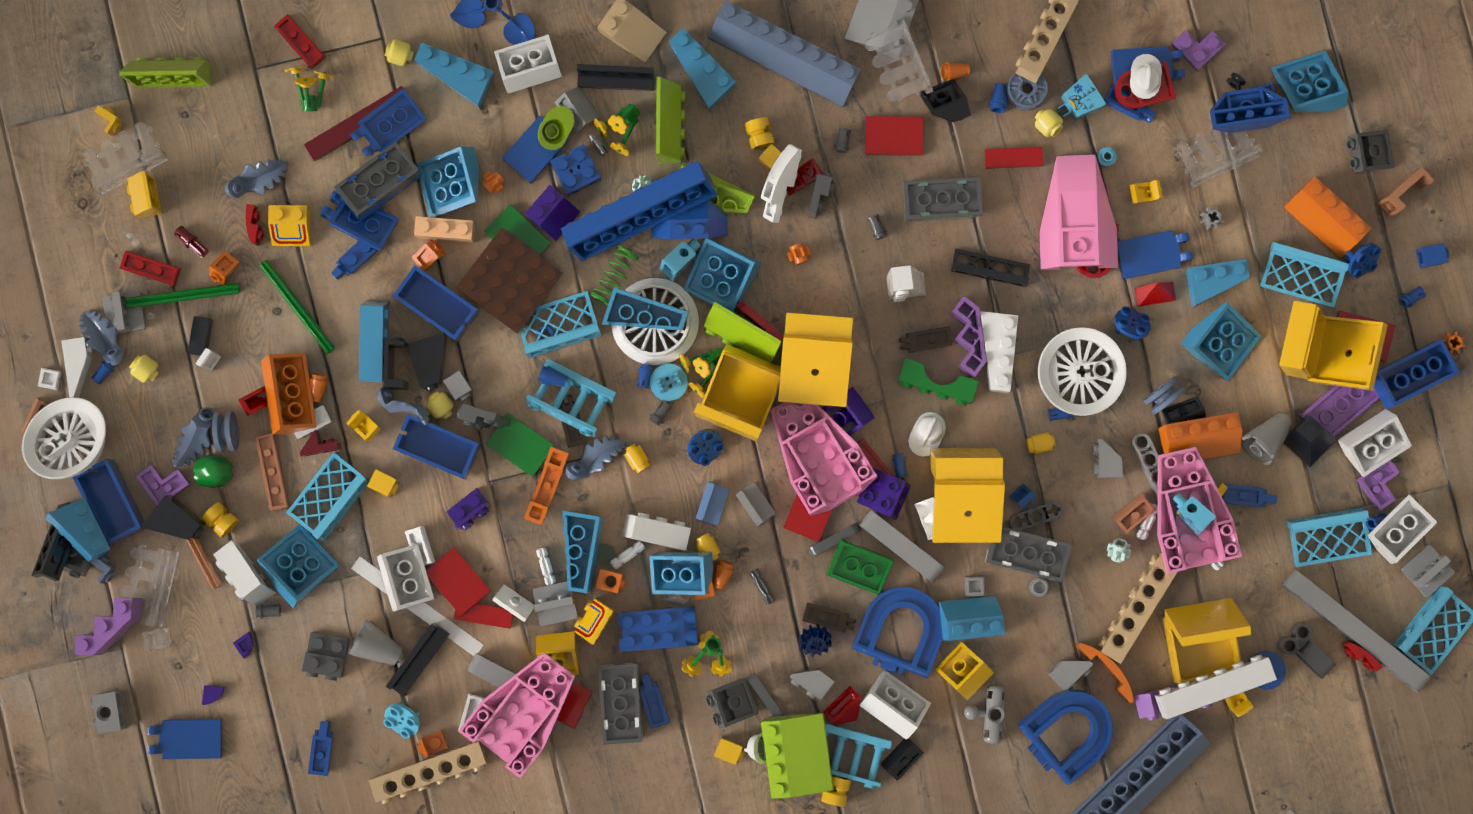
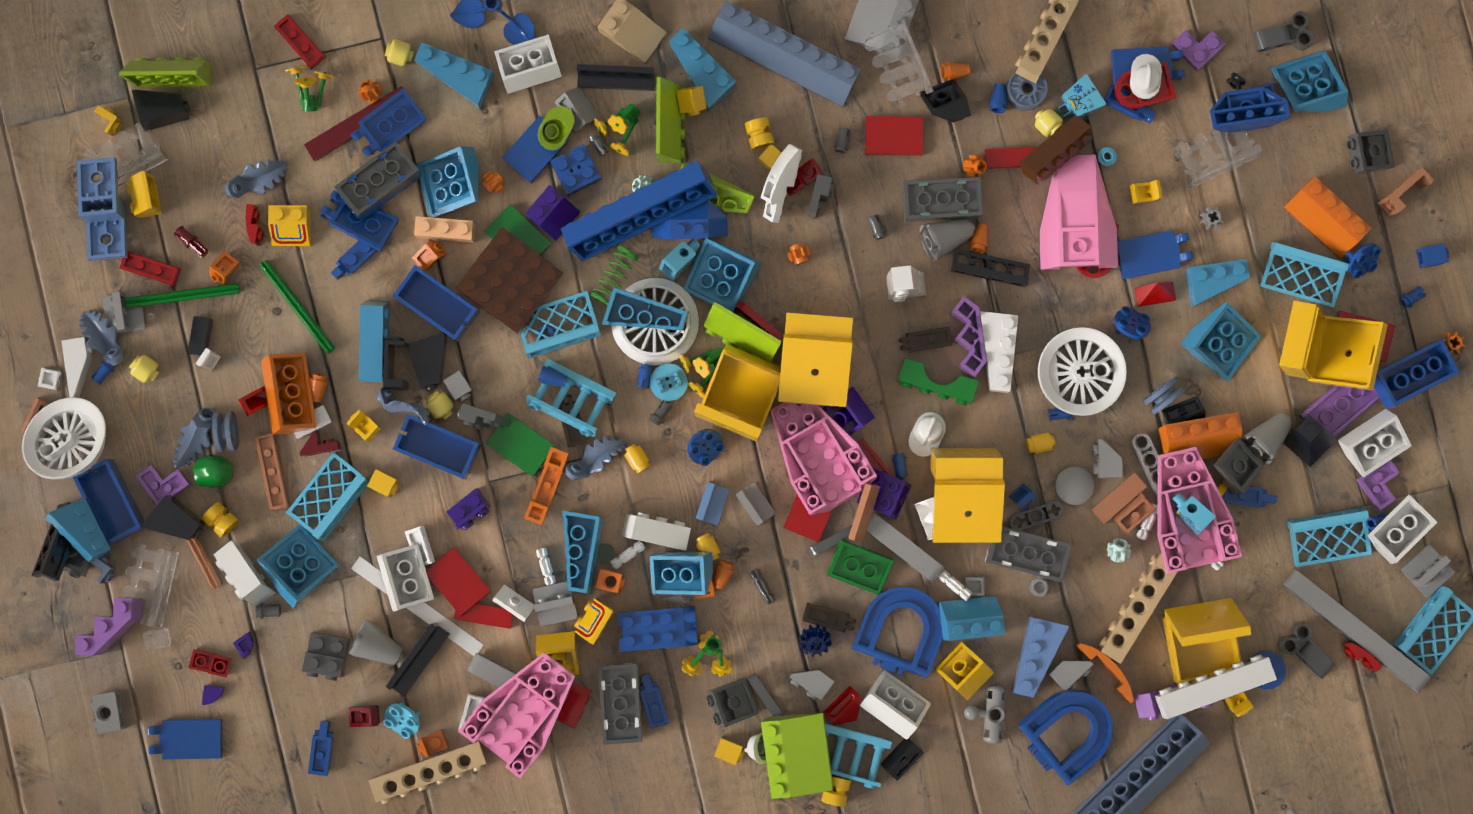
(102, 209): none -> medium blue bracket
(159, 108): none -> black slope
(210, 663): none -> red slope
(364, 716): none -> dark red slope
(370, 91): none -> orange gear
(691, 100): none -> yellow brick
(864, 512): none -> nougat tile
(945, 236): none -> light grey cone
(955, 585): none -> white axle
(974, 166): none -> orange gear
(979, 241): none -> orange cone
(1037, 652): none -> medium blue wedge
(1056, 150): none -> reddish brown brick
(1074, 485): none -> light grey dish
(1118, 498): none -> nougat tile
(1238, 467): none -> dark grey plate
(1284, 34): none -> dark grey piece

